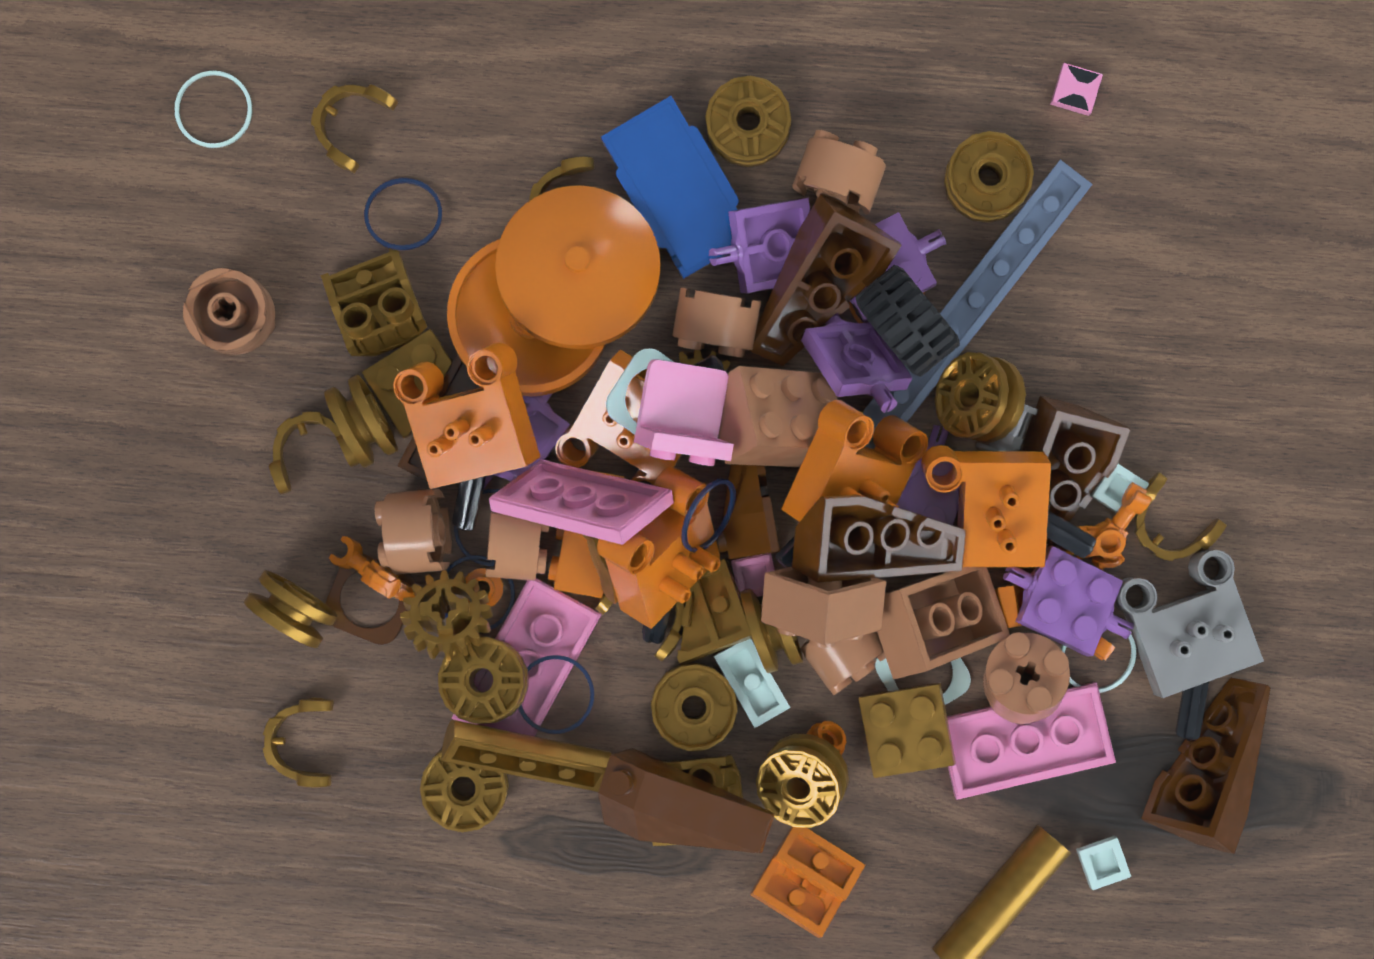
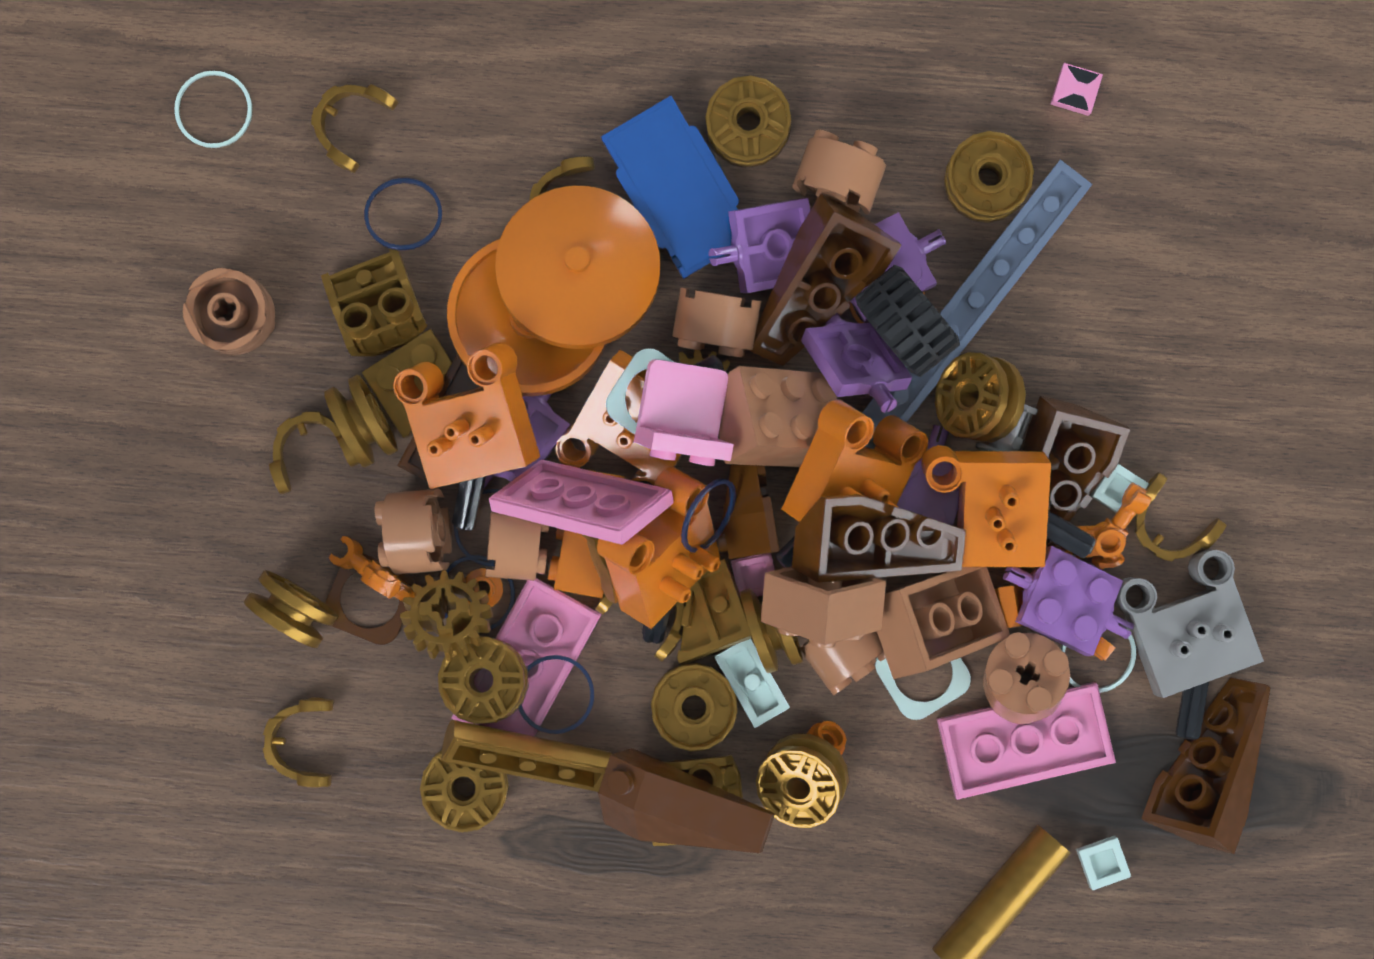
(807, 880): orange slope -> none
(907, 730): pearl gold plate -> none

